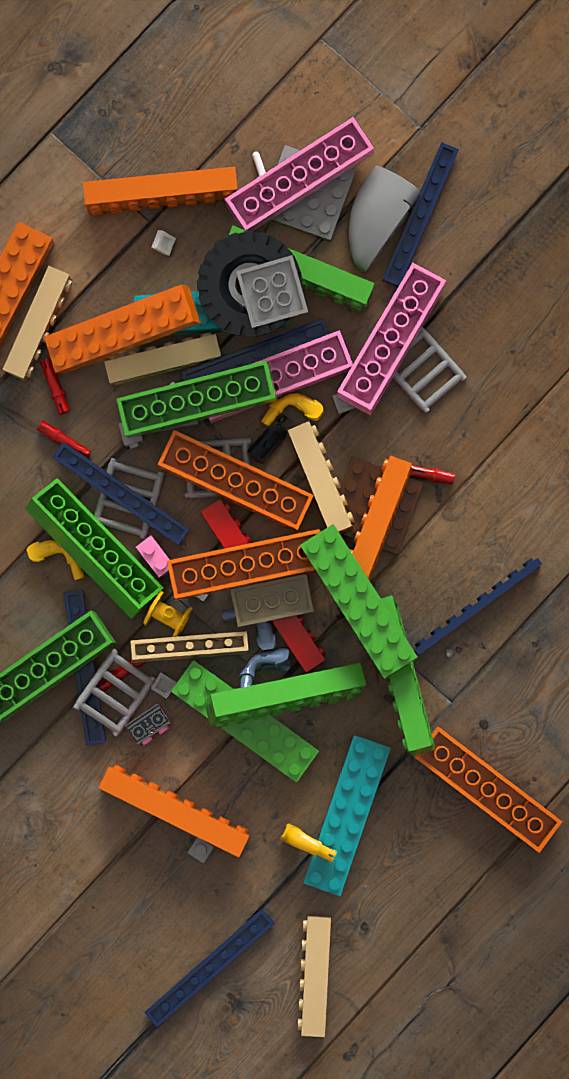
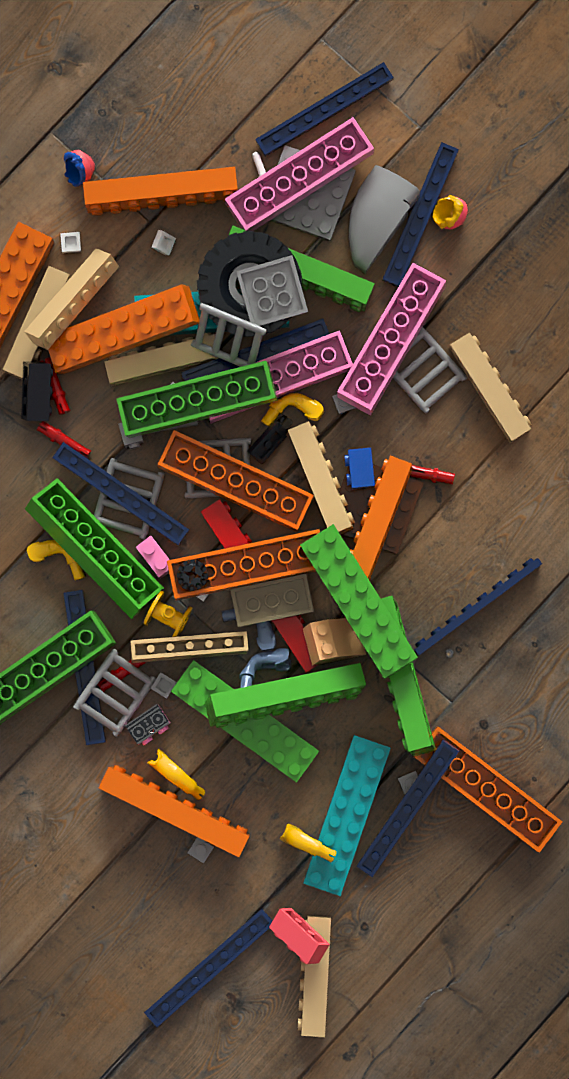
(36, 391): none -> black brick
(70, 242): none -> white plate
(71, 299): none -> tan brick
(78, 167): none -> blue hair
(176, 775): none -> yellow piece
(196, 583): none -> black gear
(241, 325): none -> light grey bar
(299, 936): none -> coral brick
(324, 109): none -> dark blue plate
(332, 641): none -> light nougat slope
(360, 468): none -> blue brick
(407, 780): none -> light grey plate
(407, 808): none -> dark blue plate
(450, 212): none -> yellow hair
(490, 388): none -> tan brick

